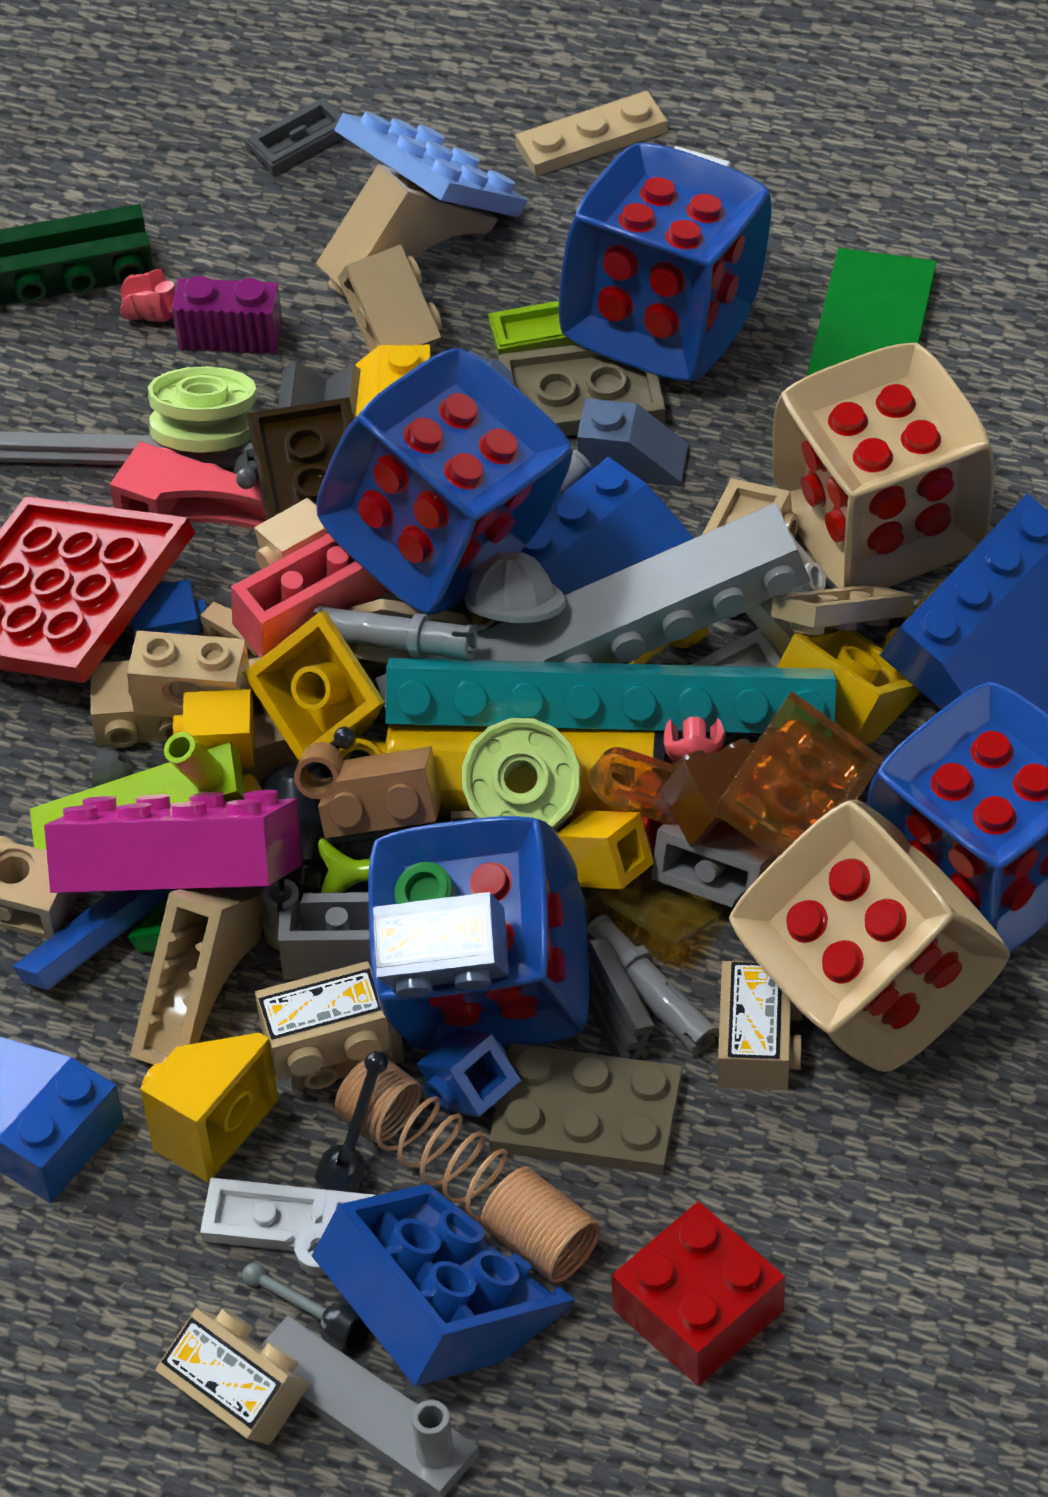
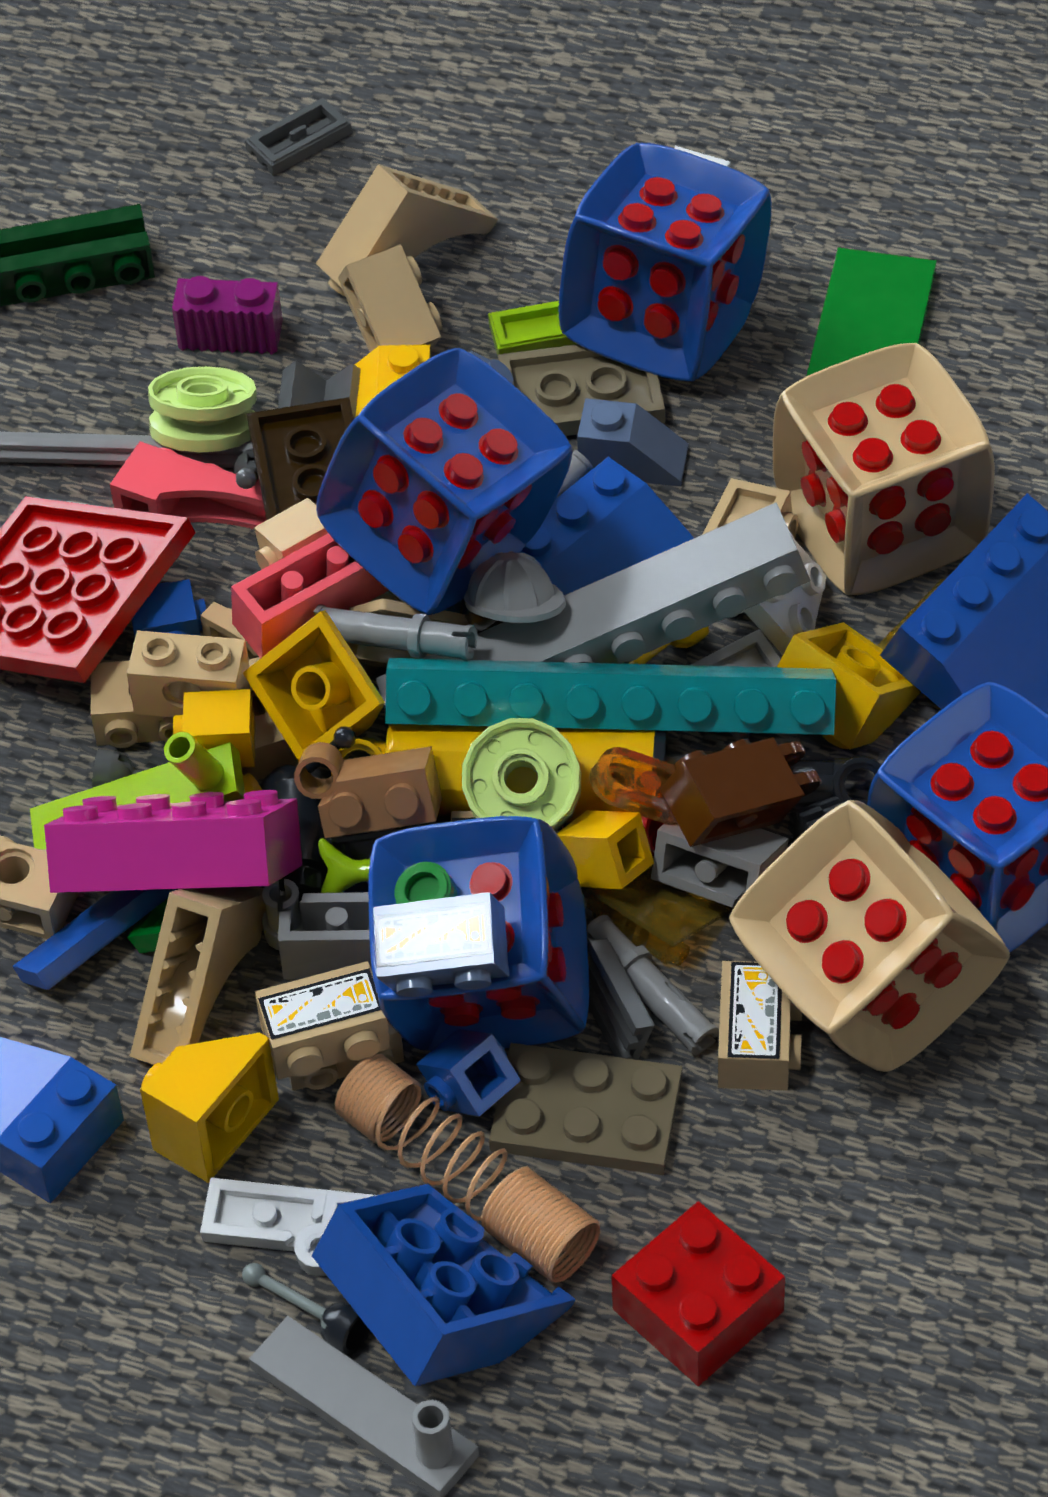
(147, 297): coral arm -> none
(233, 1375): brick -> none
(343, 1165): black hinge -> none
(431, 165): light blue plate -> none
(591, 133): tan plate -> none
(693, 738): coral arm -> none
(795, 776): clear orange plate -> none
(841, 608): tan plate -> none

